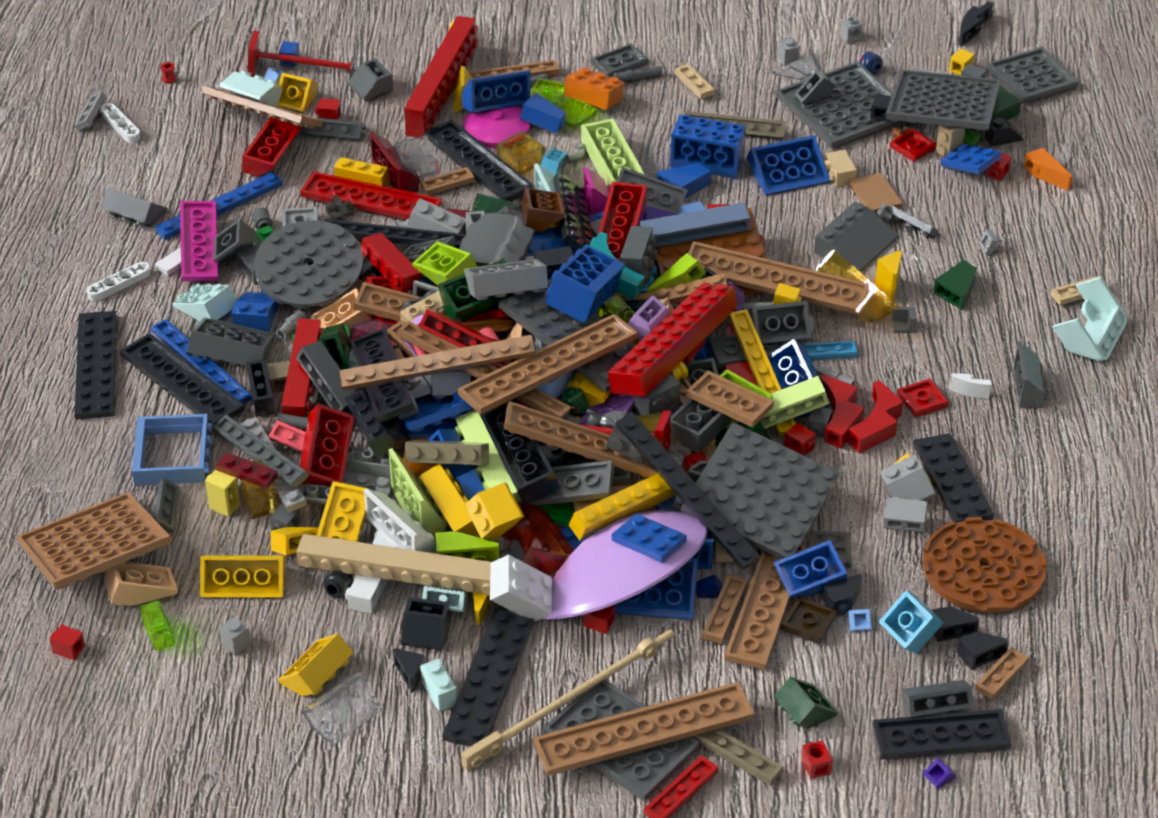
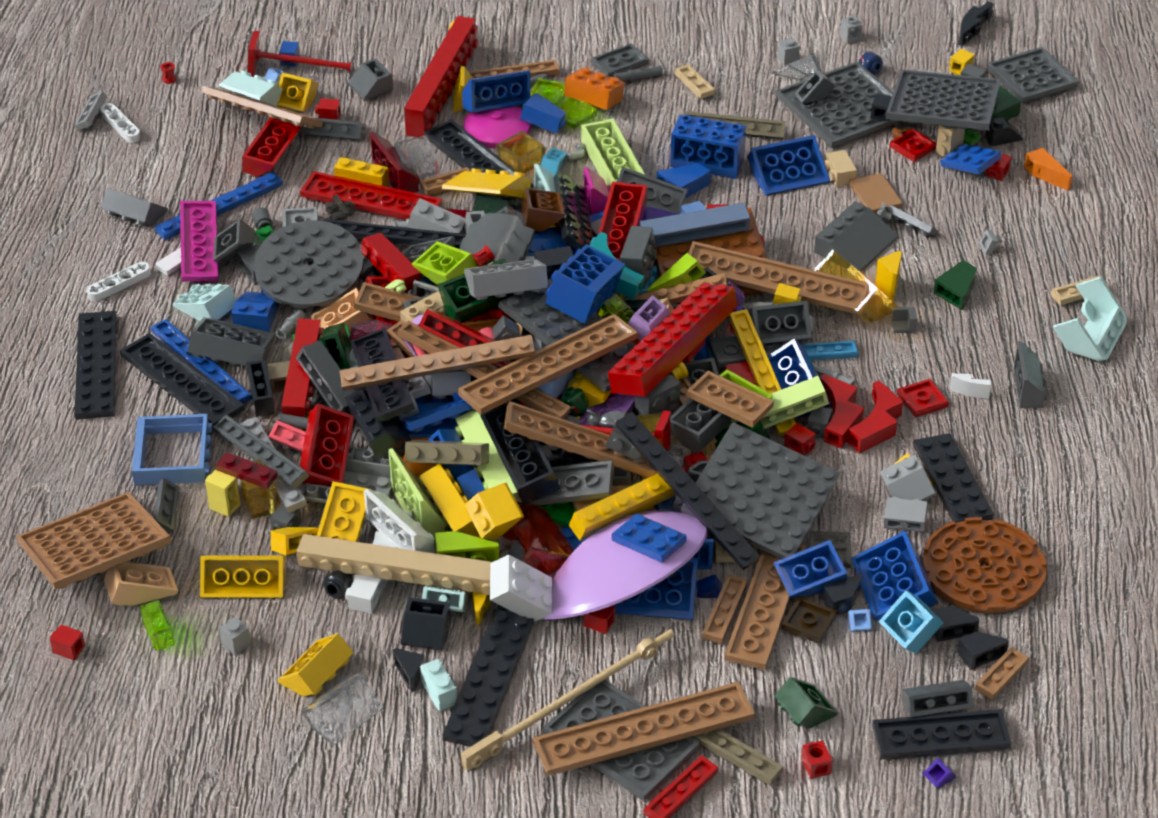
(397, 285): none -> yellowish green arm
(483, 256): none -> red bush
(490, 183): none -> yellow slope
(505, 329): none -> dark grey brick
(890, 571): none -> blue slope

